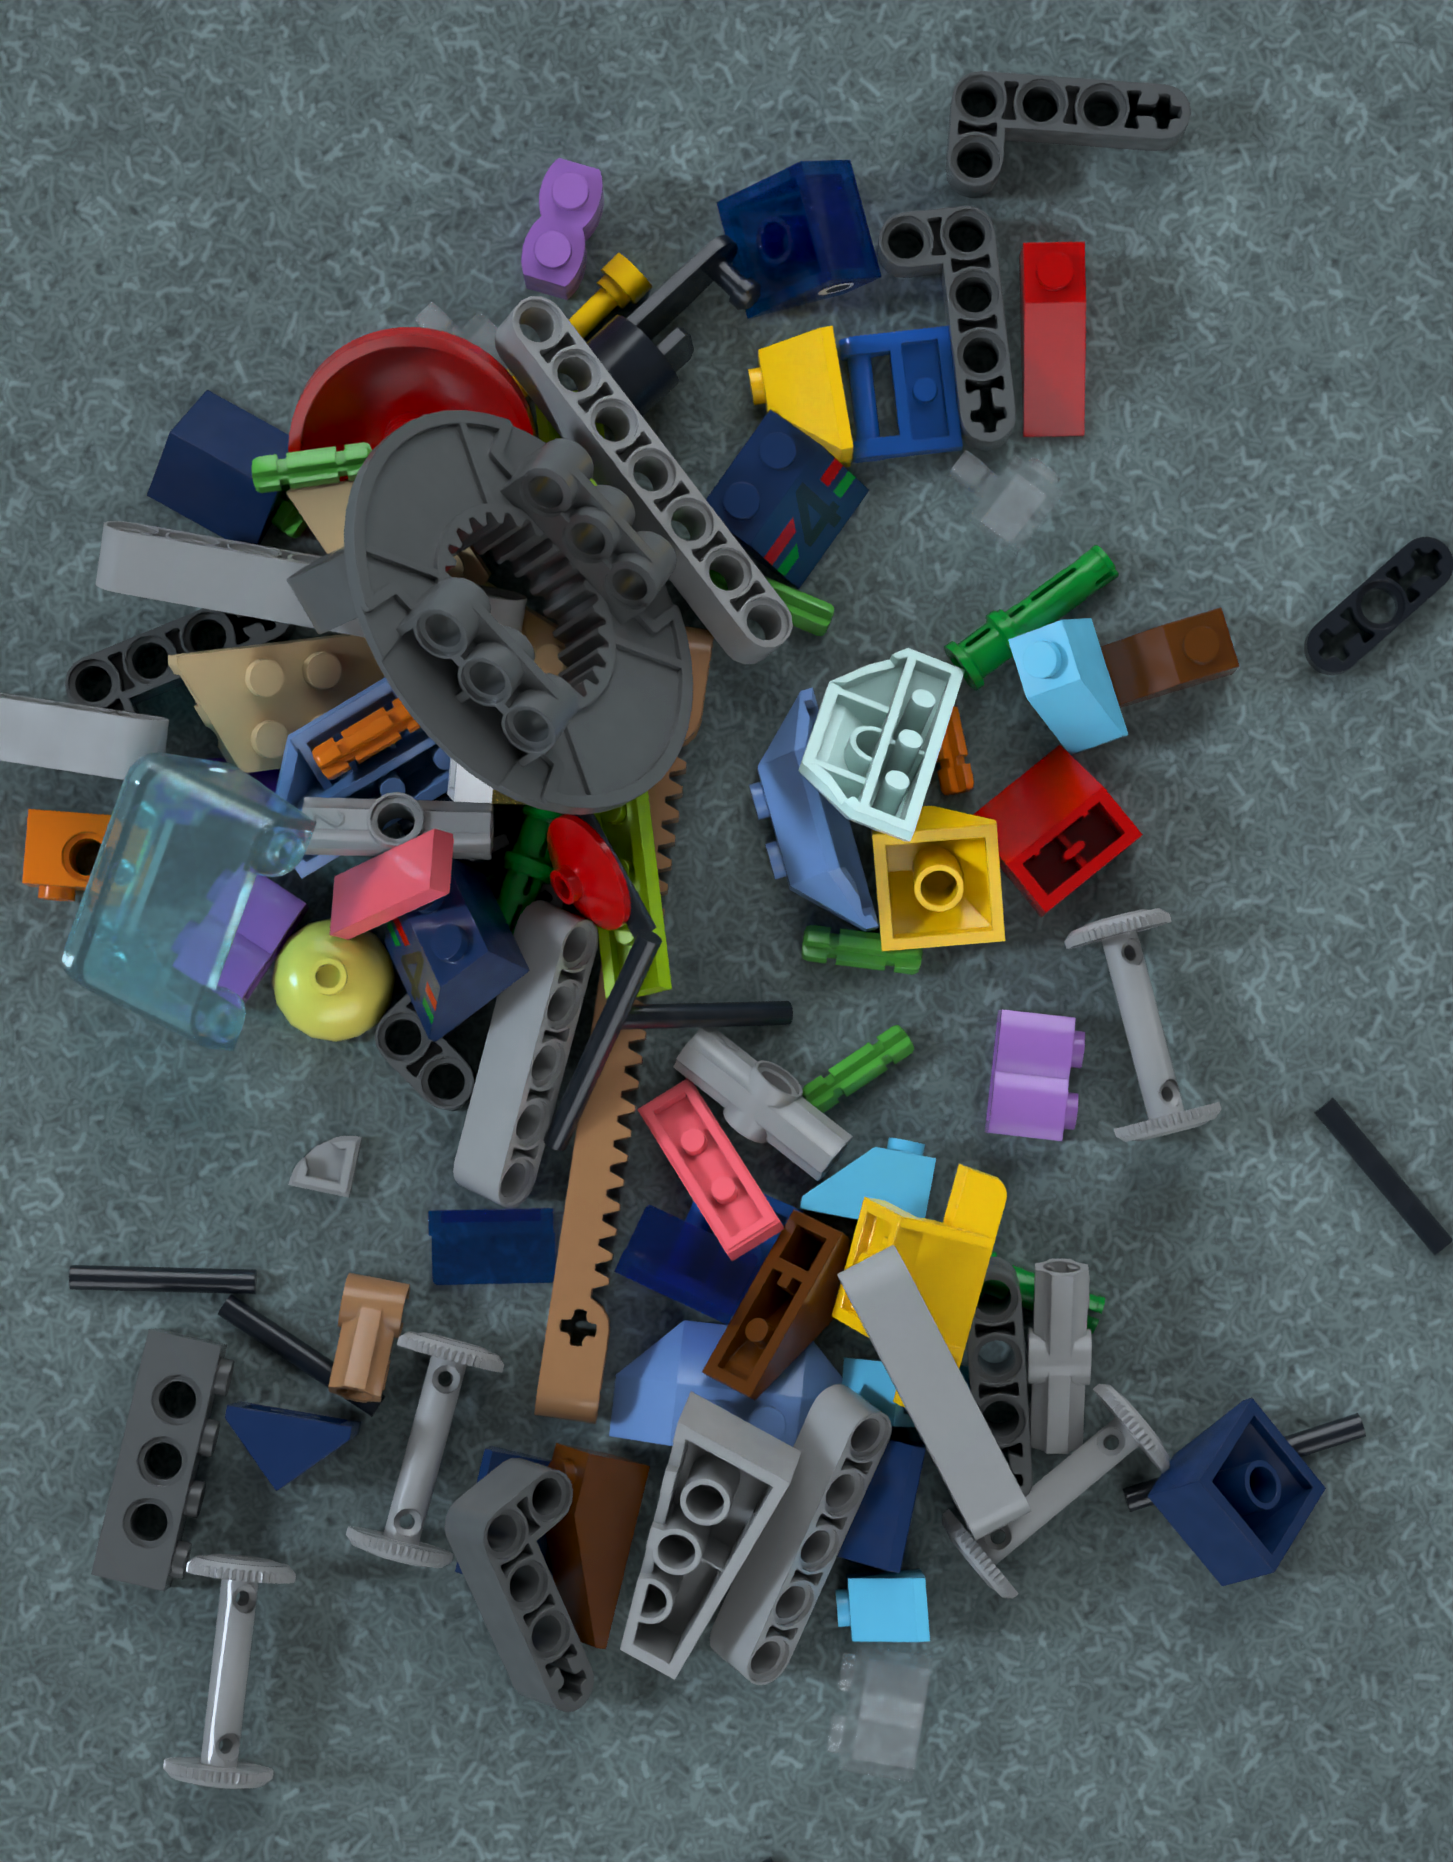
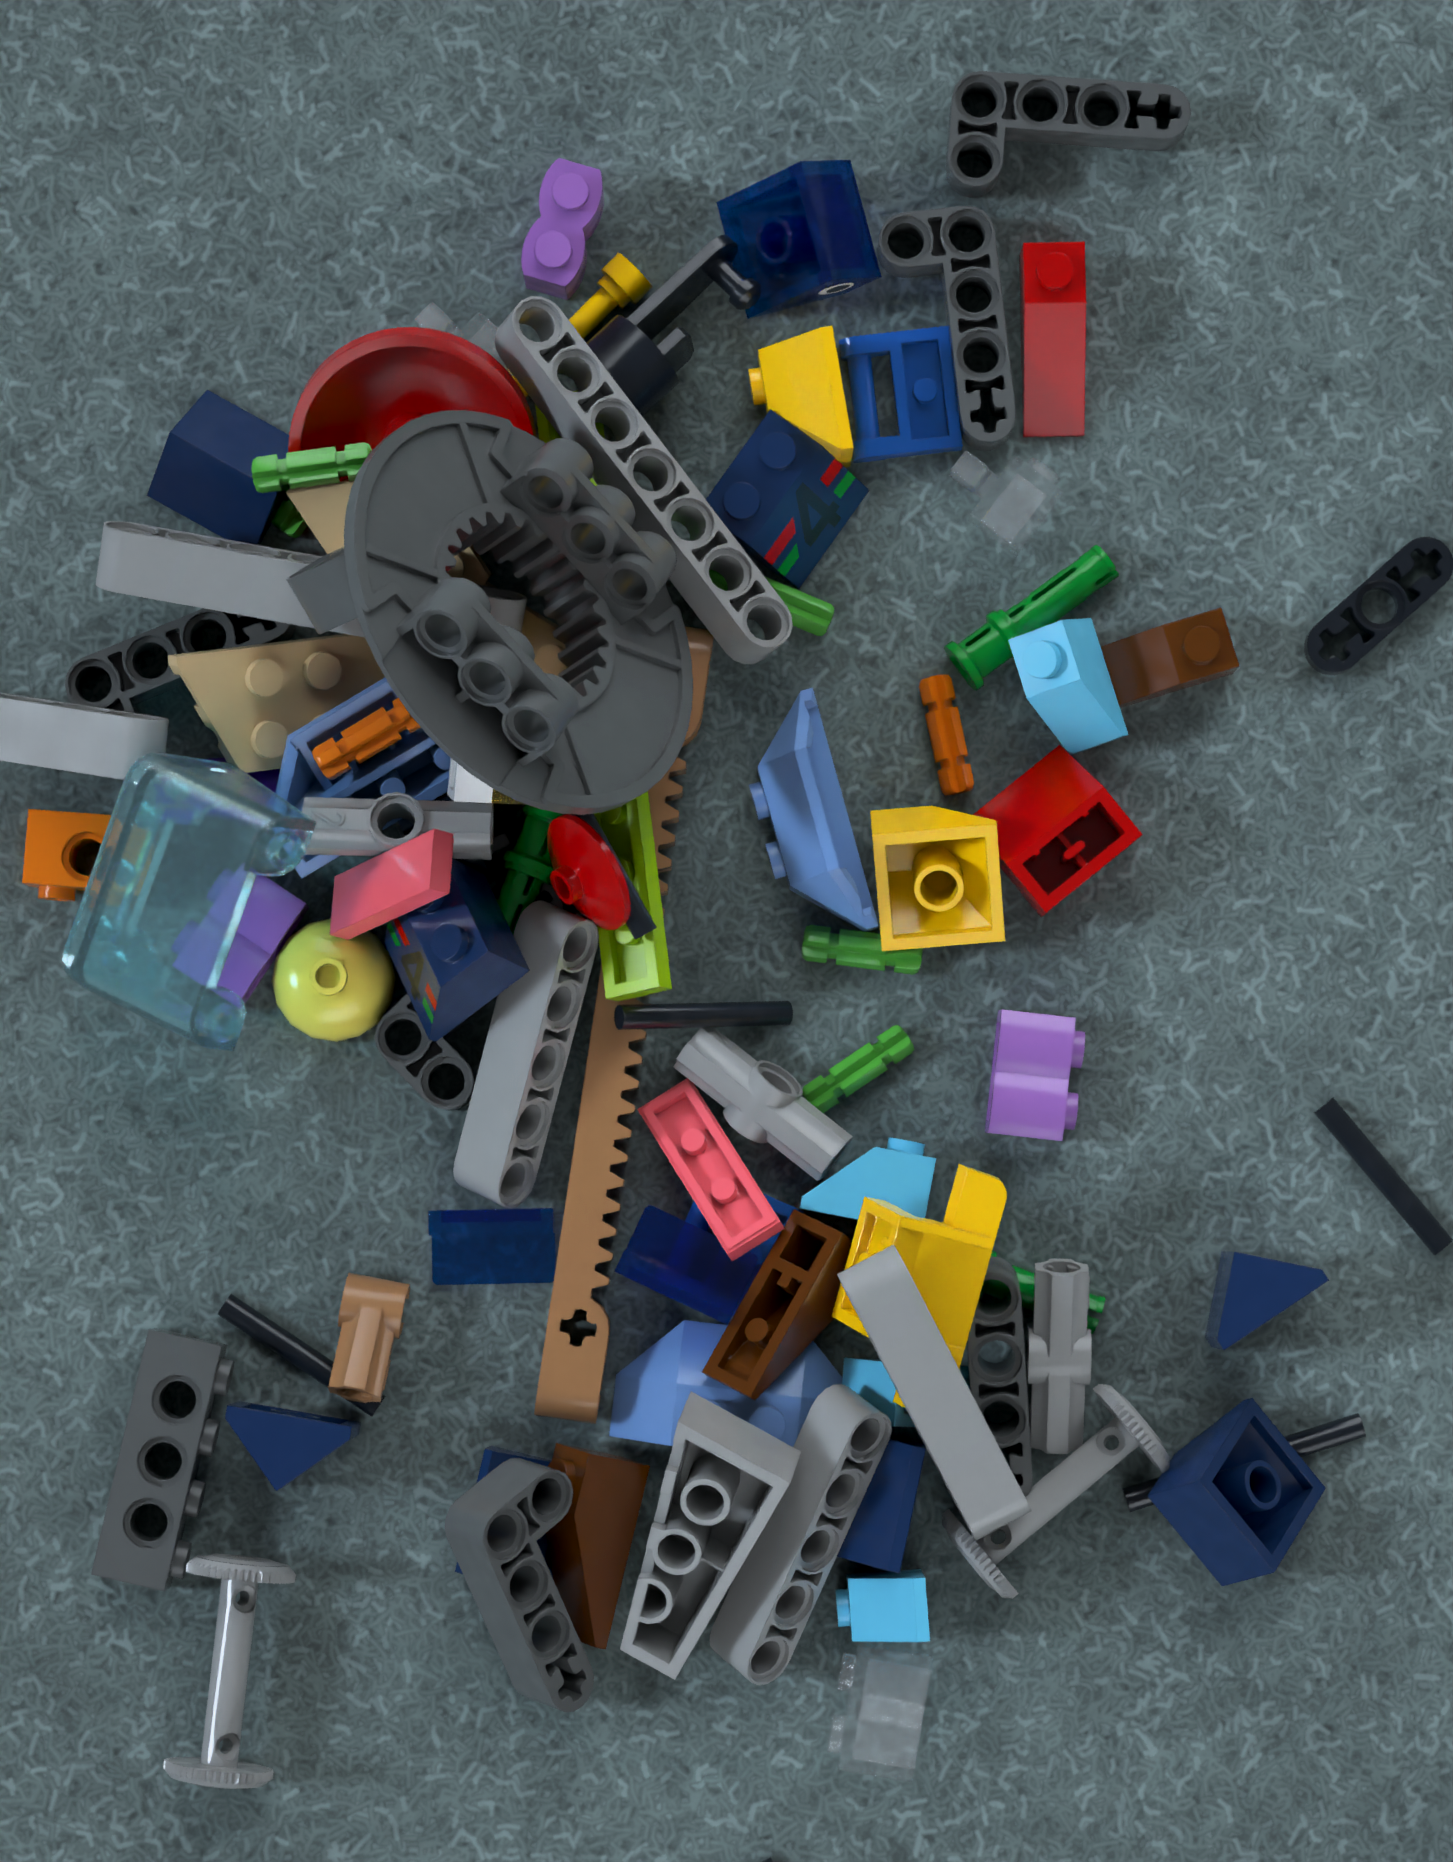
(162, 1279): black bar -> none
(329, 1166): light grey tile -> none
(424, 1451): light grey hose -> none
(602, 1039): black bar -> none
(882, 739): light aqua wedge -> none
(1142, 1024): light grey hose -> none
(1252, 1292): none -> dark blue slope

